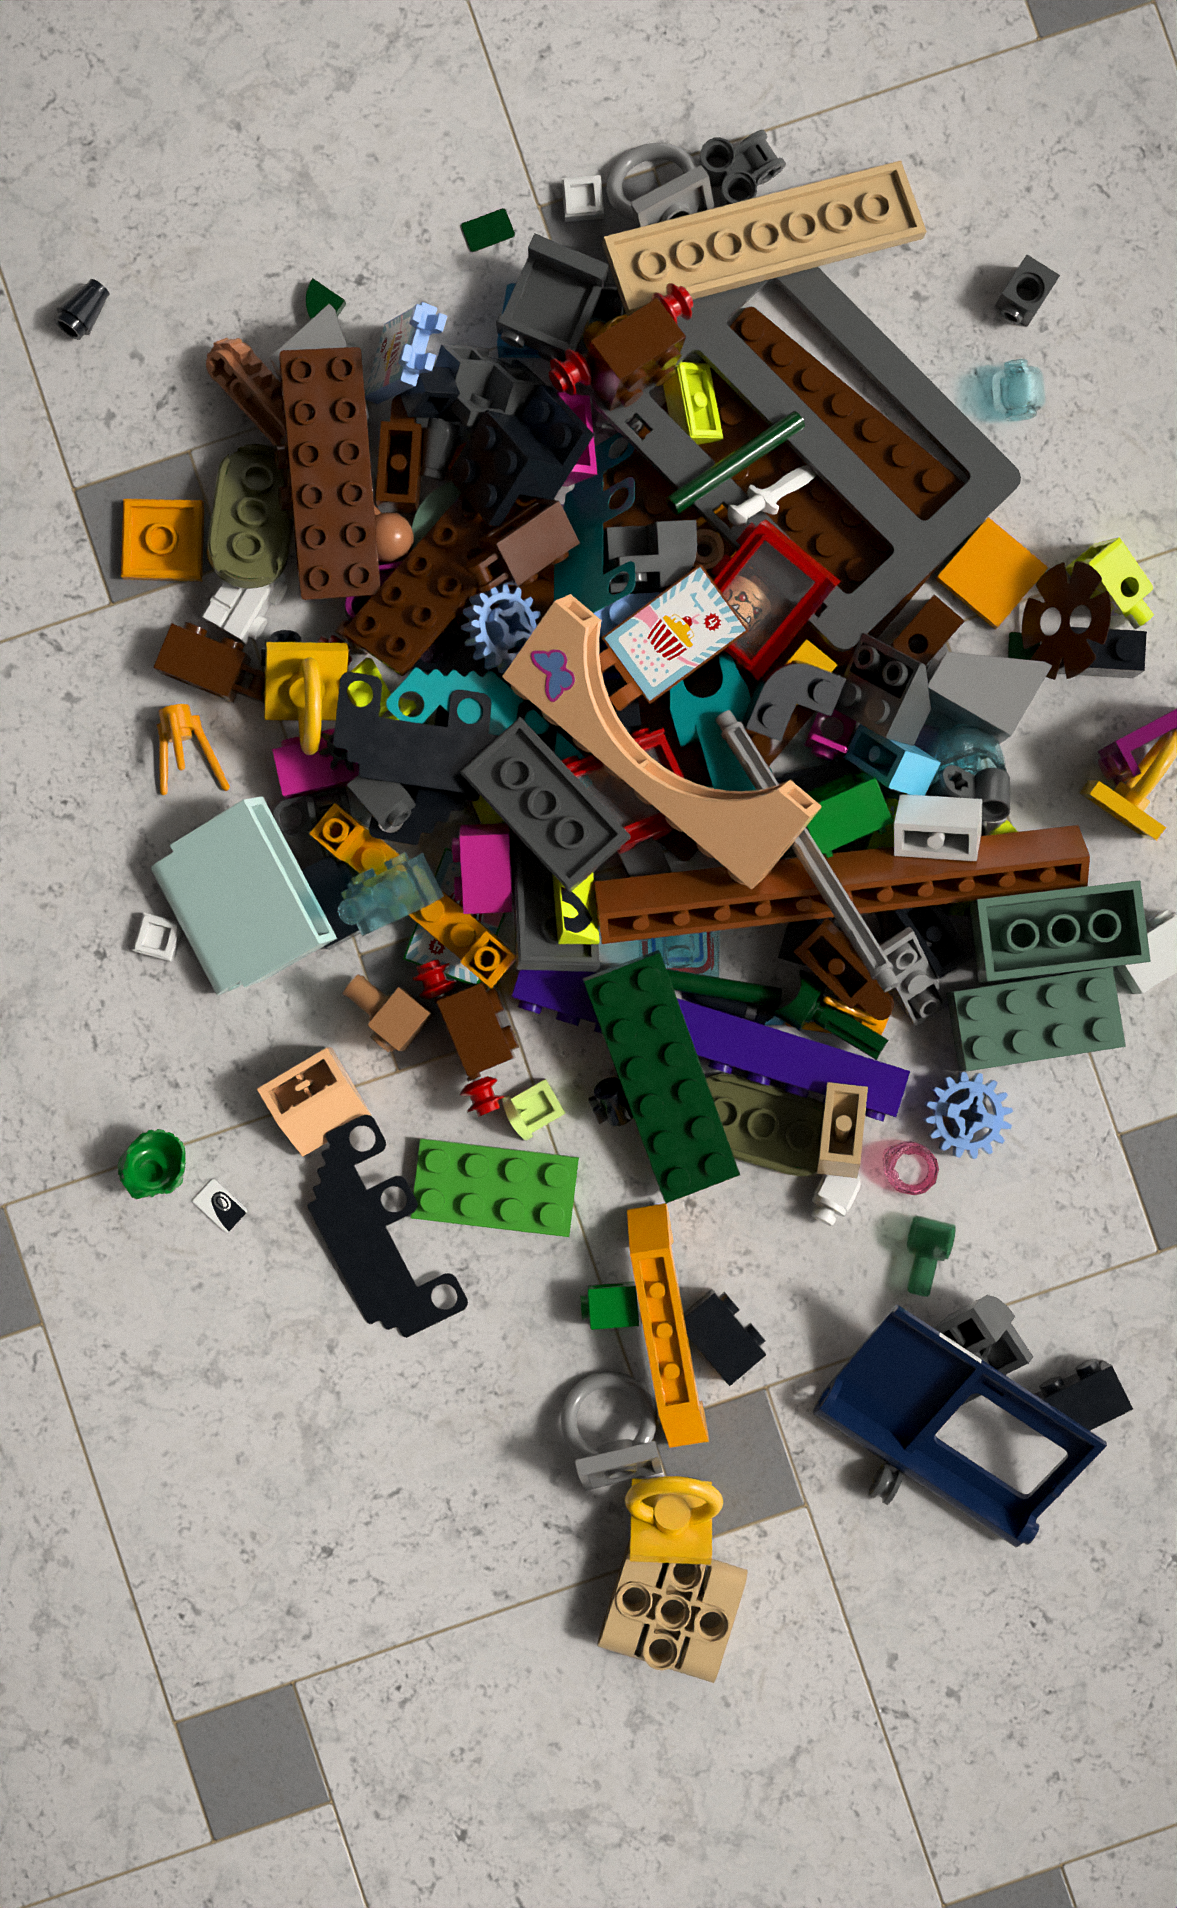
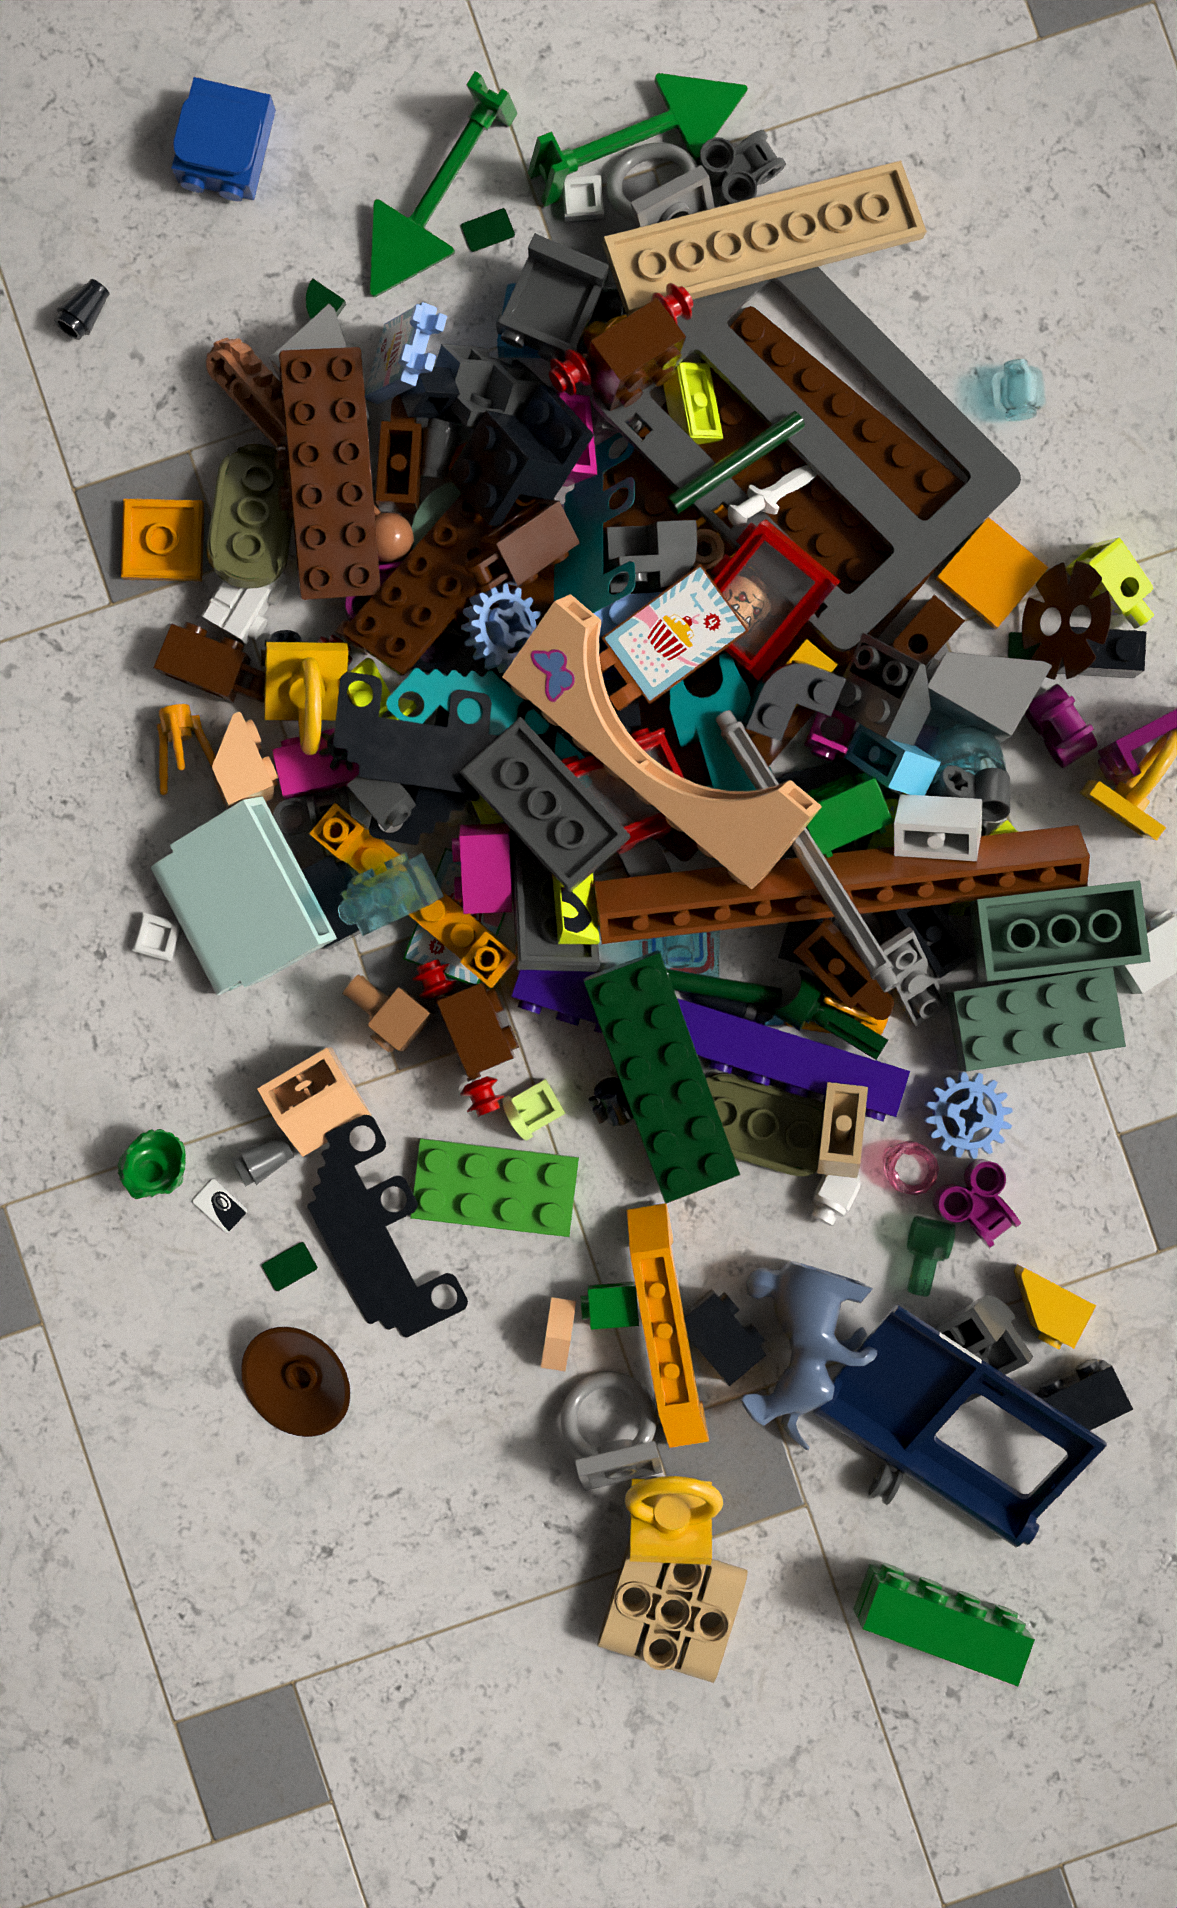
(222, 139): none -> blue brick
(239, 767): none -> light nougat slope
(261, 1160): none -> dark grey cone
(289, 1266): none -> dark green sticker
(295, 1381): none -> reddish brown hat
(402, 243): none -> green piece
(558, 1334): none -> light nougat piece
(695, 109): none -> green piece
(808, 1313): none -> sand blue animal
(943, 1623): none -> green piece
(982, 1208): none -> magenta piece
(1034, 277): dark grey brick -> none
(1053, 1309): none -> yellow slope
(1061, 726): none -> magenta piece

